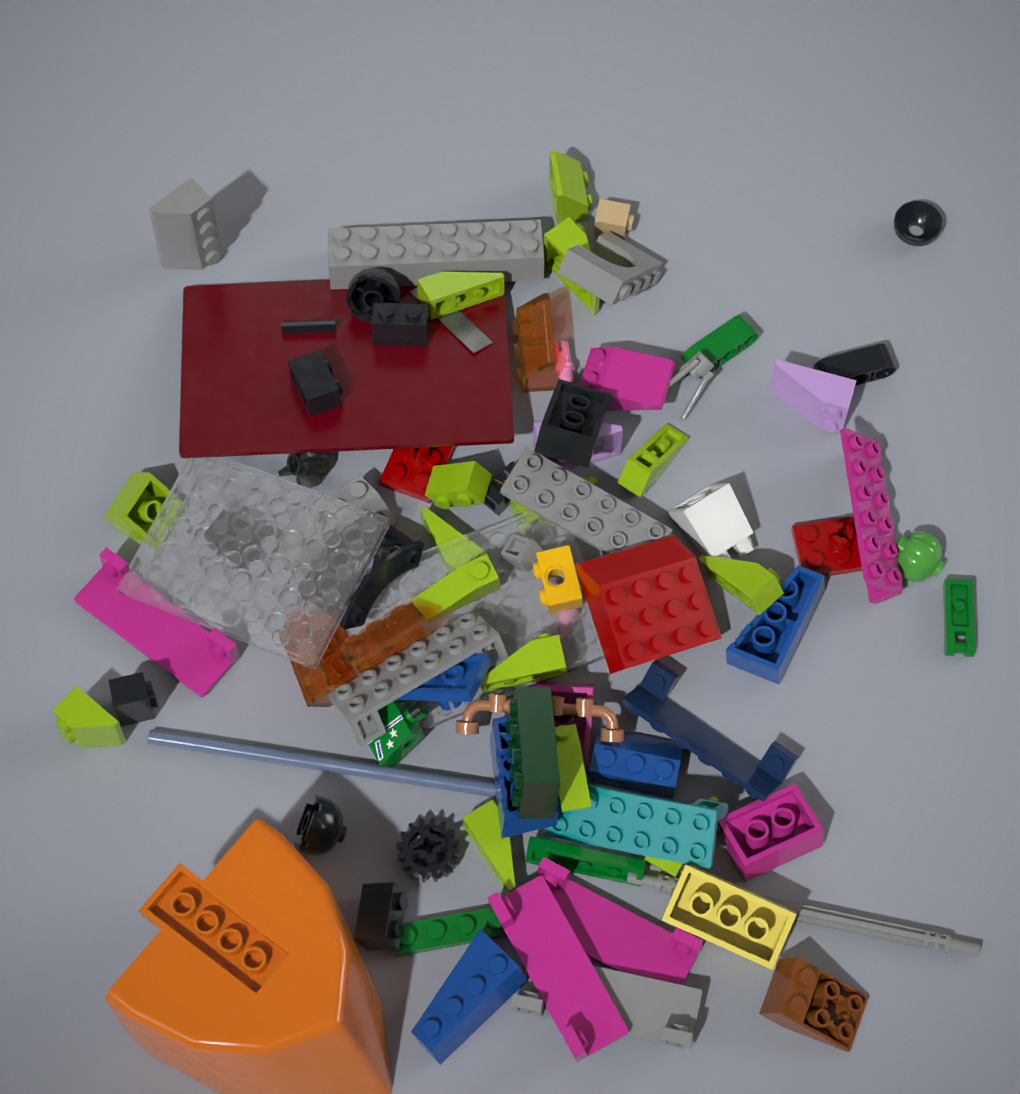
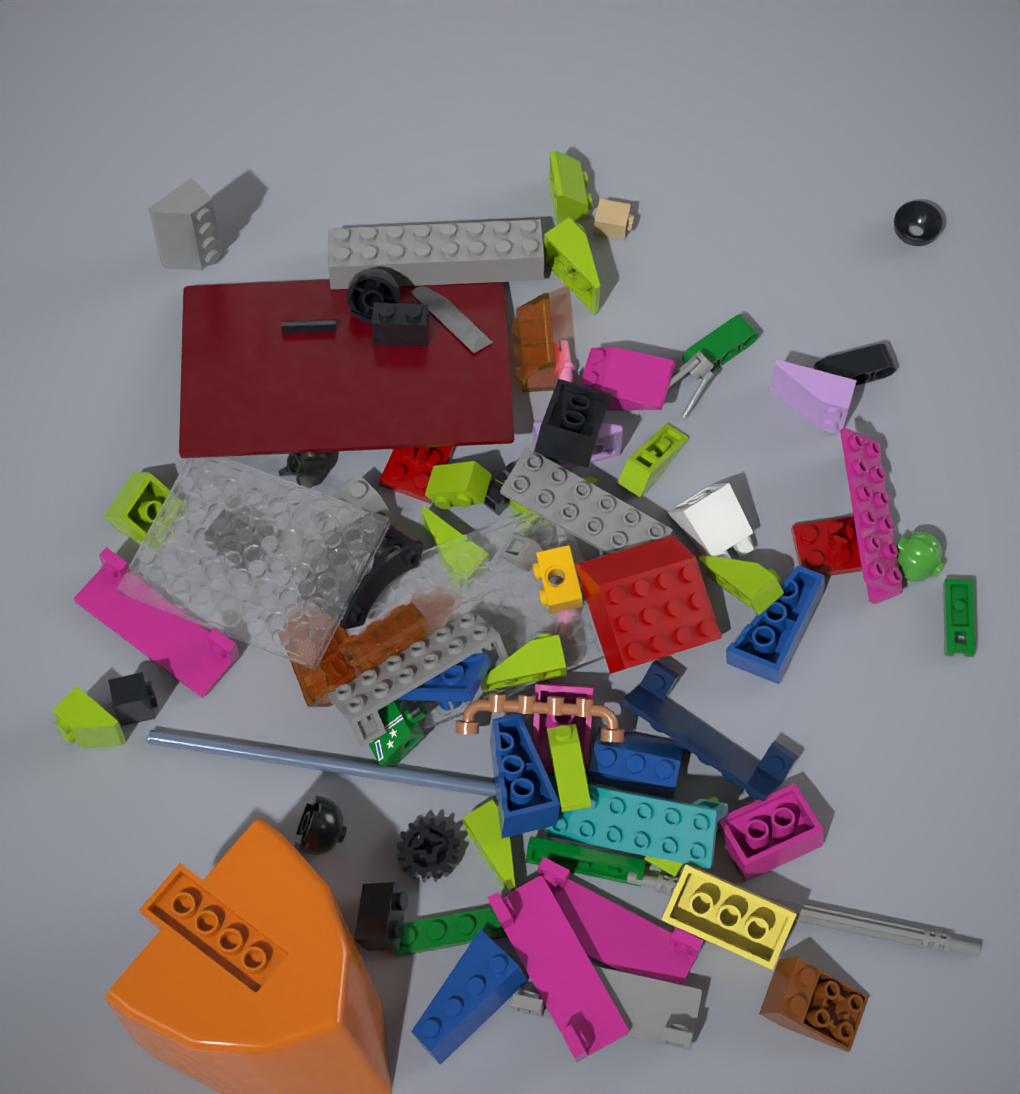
(315, 383): black brick -> none
(458, 290): lime slope -> none
(458, 589): lime slope -> none
(533, 753): dark green brick -> none
(611, 269): light grey arch -> none

